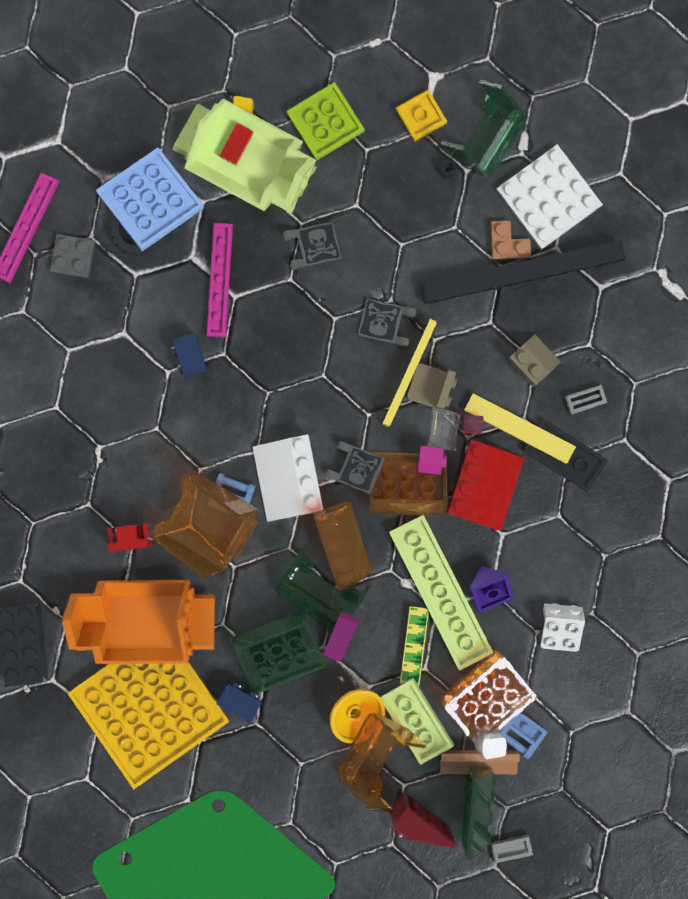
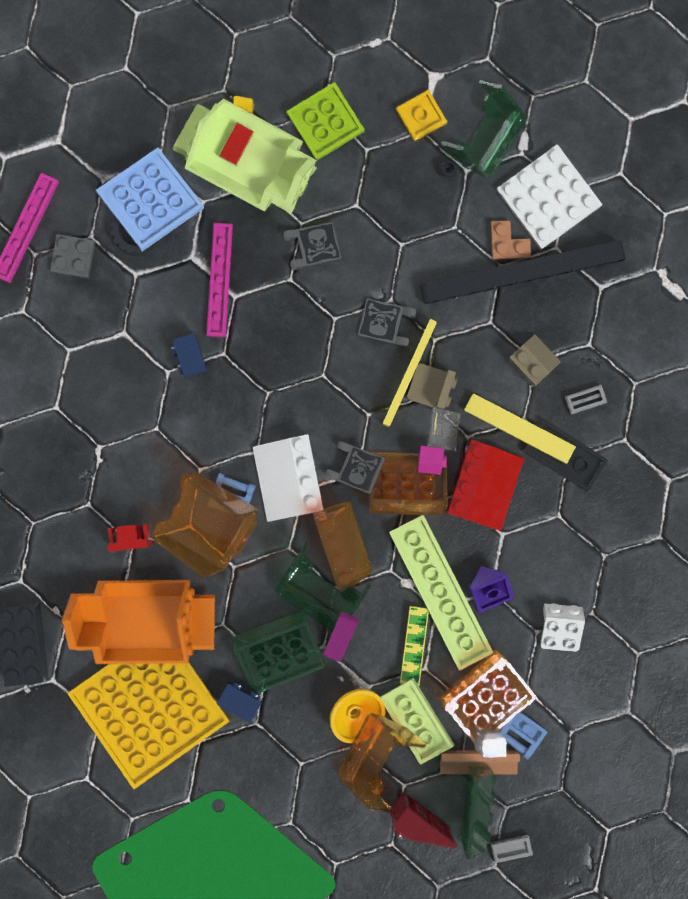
(472, 424): clear pink tile -> none

